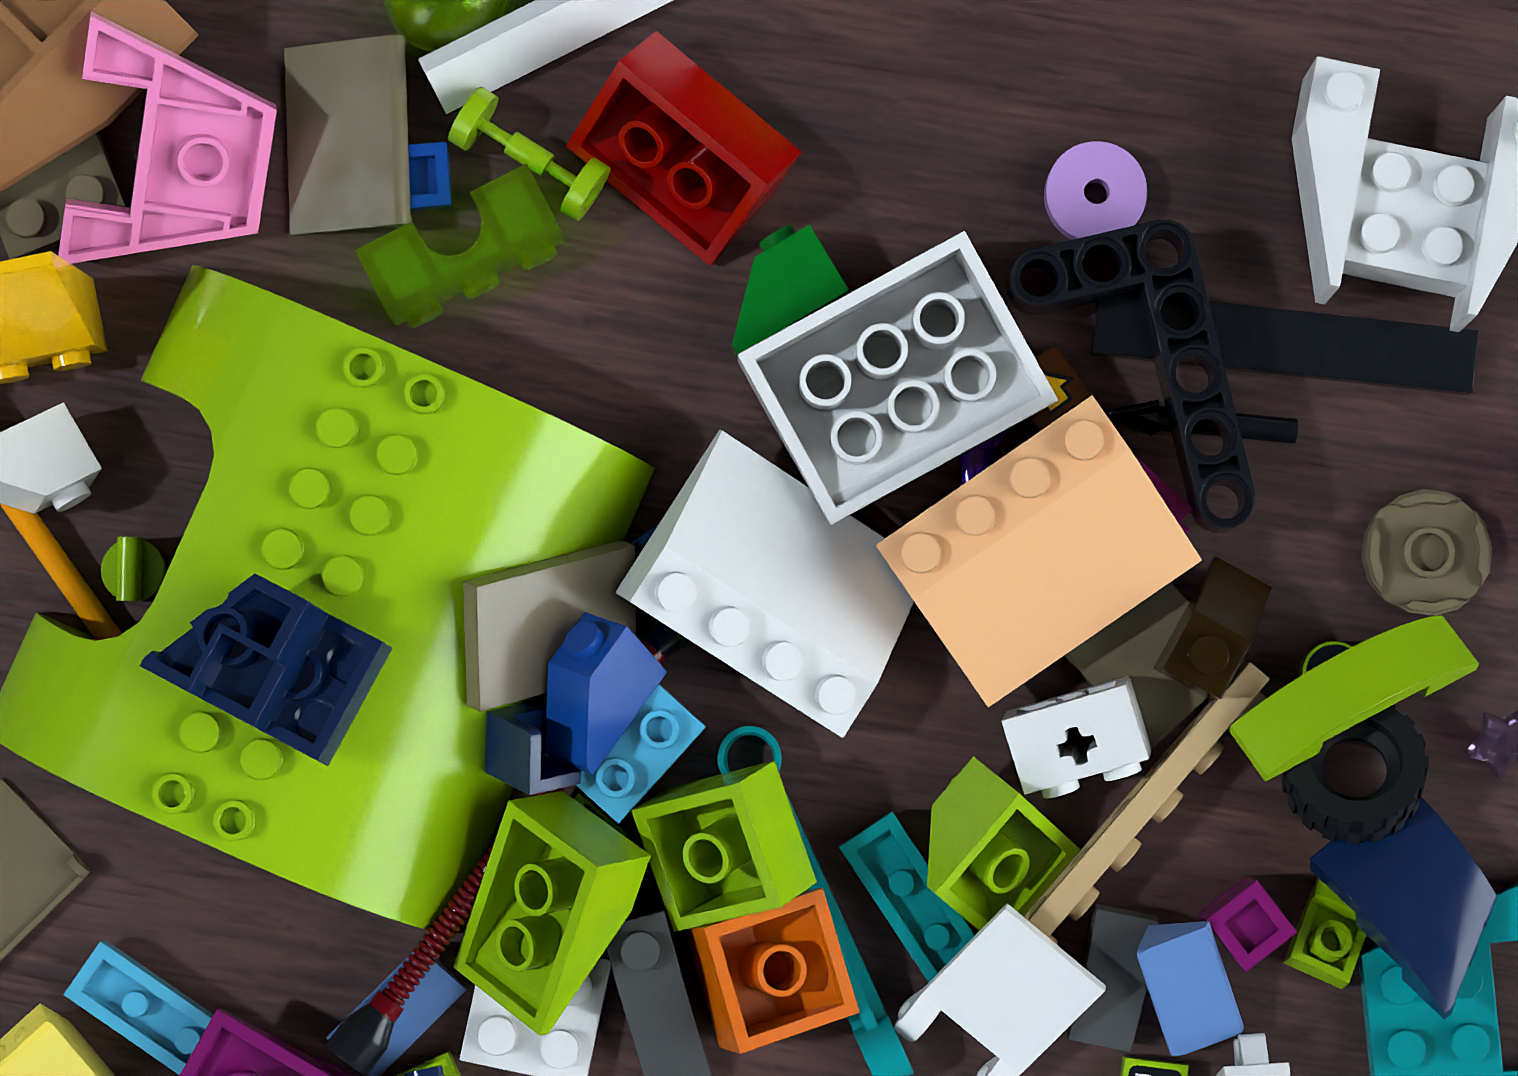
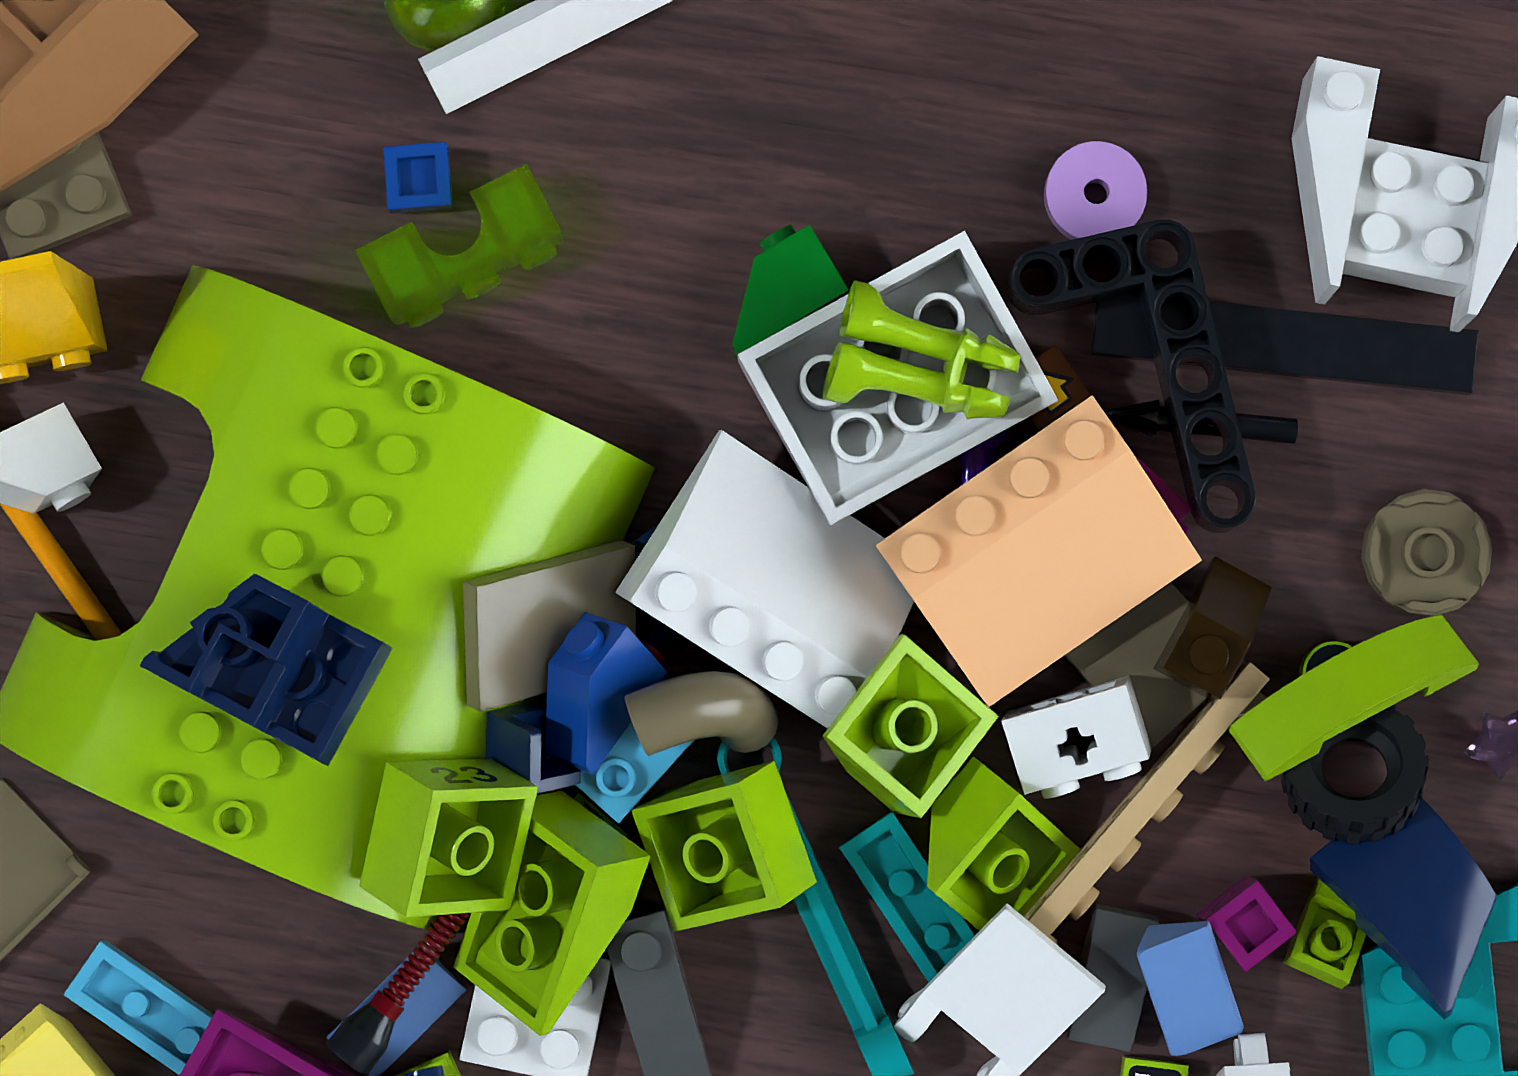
(133, 569): lime plate -> none
(196, 159): bright pink wing -> none
(347, 135): dark tan piece -> none
(448, 836): none -> lime brick
(475, 120): lime wheel -> none
(683, 147): red slope -> none
(703, 707): none -> dark tan cylinder
(772, 973): orange slope -> none
(858, 369): none -> lime piece
(908, 729): none -> lime slope

